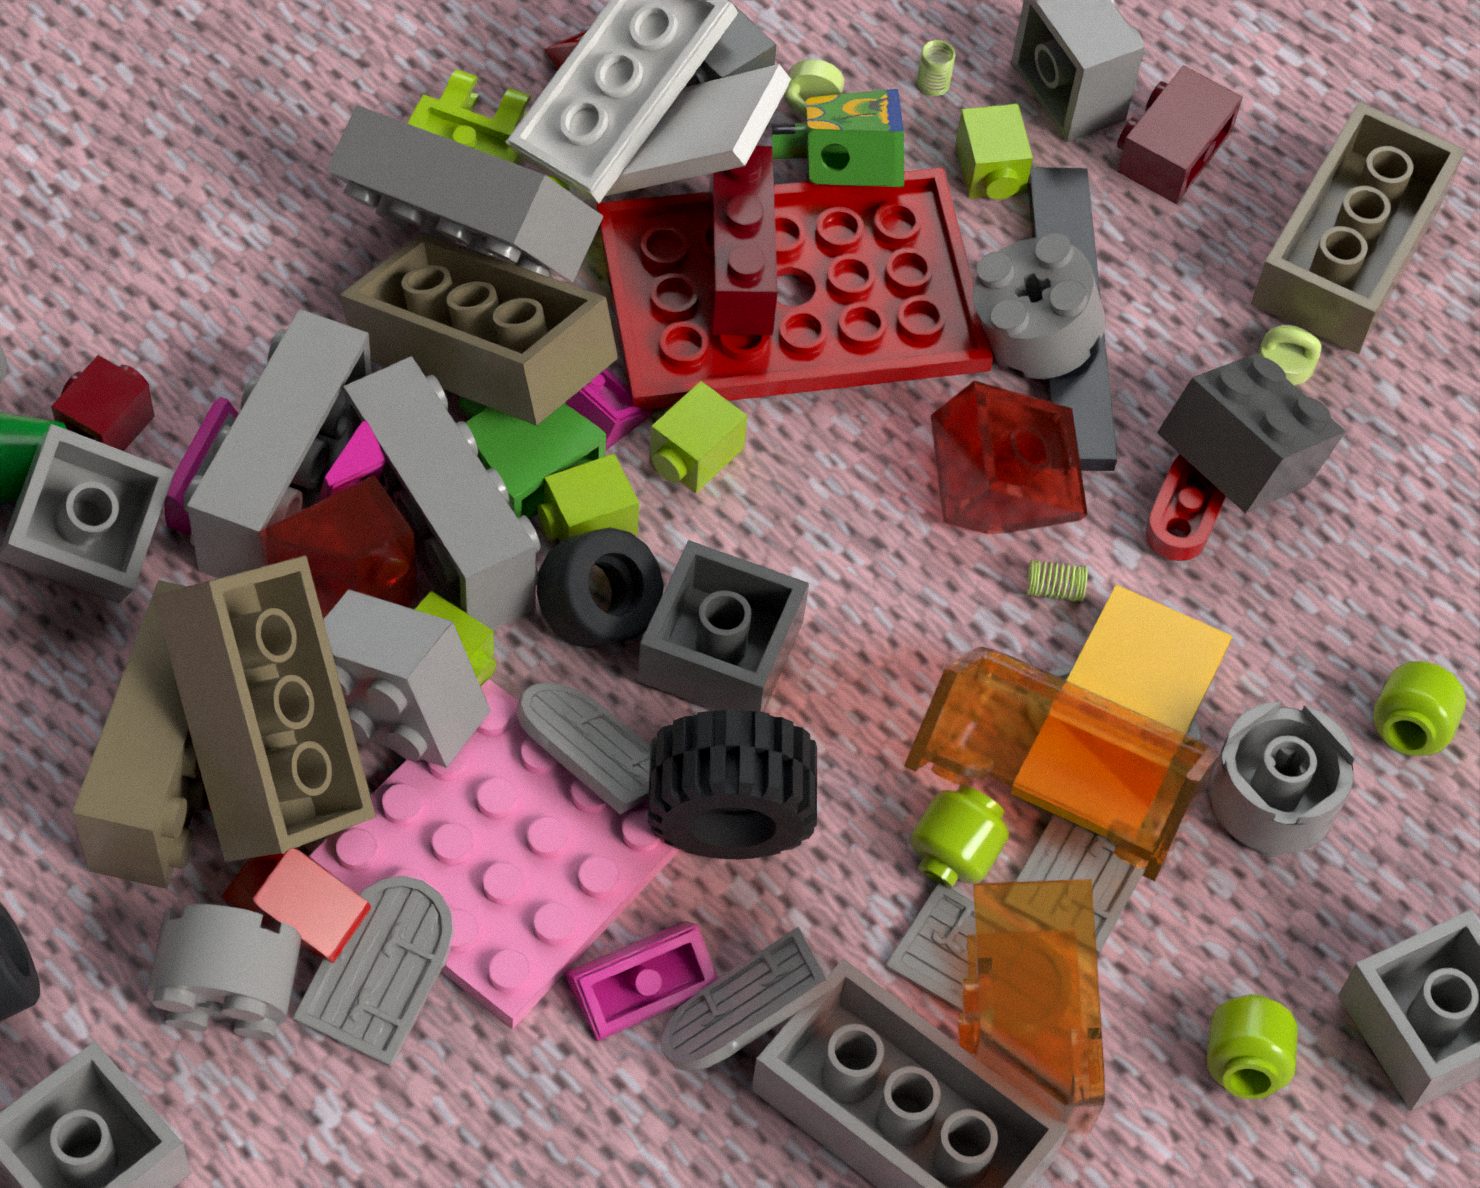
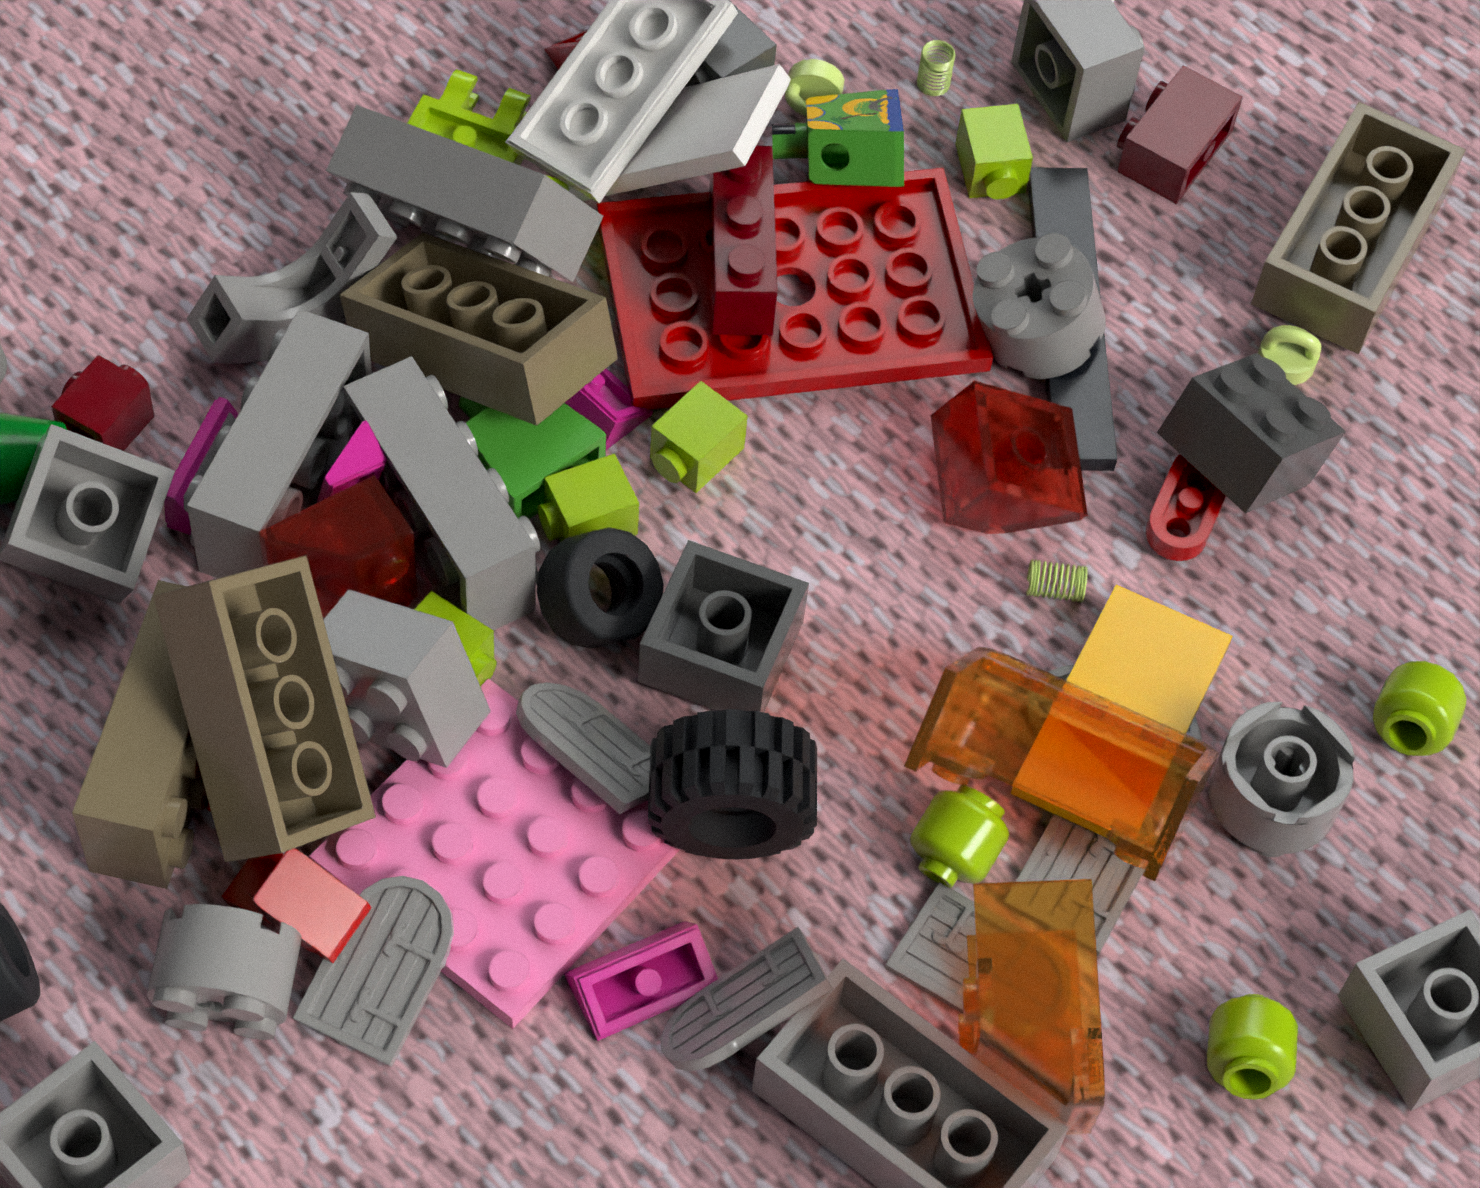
(243, 314): none -> light grey arch

